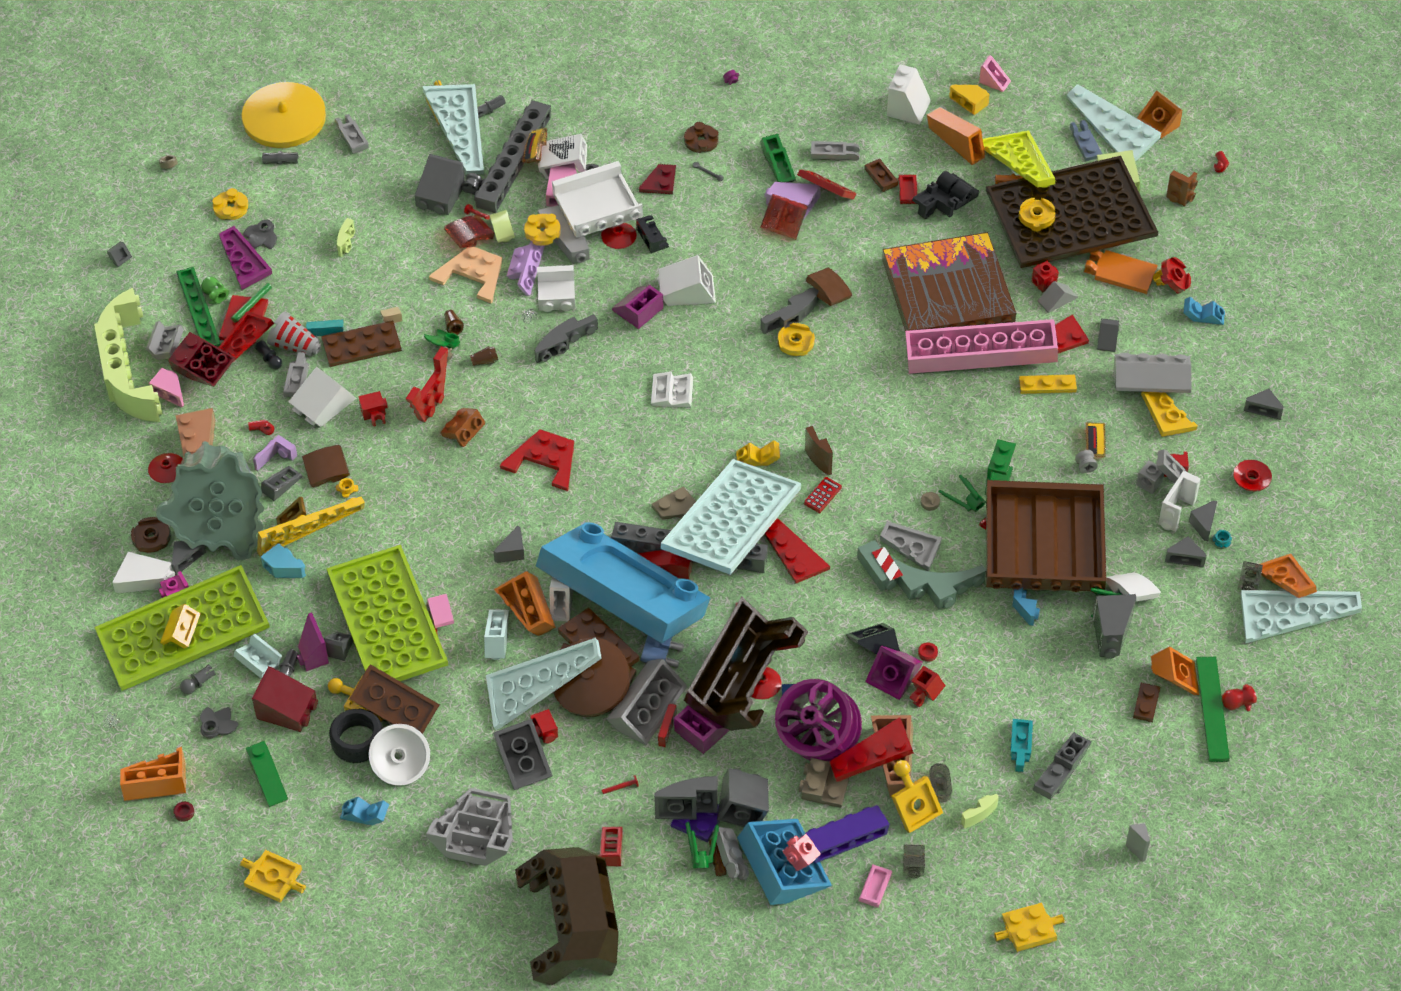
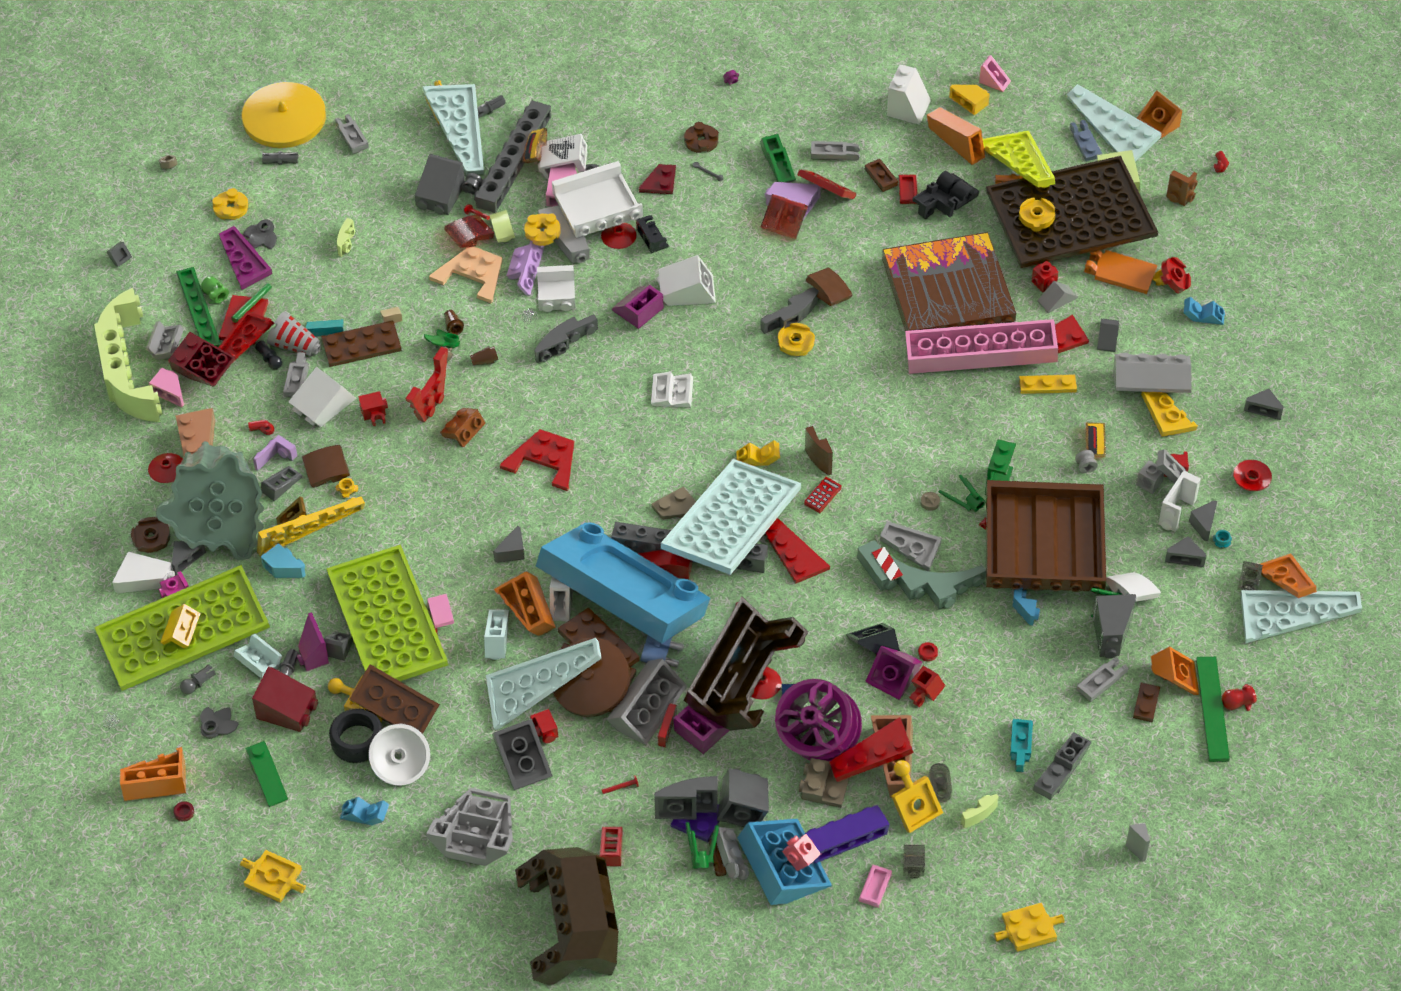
(1101, 679): none -> light grey hinge

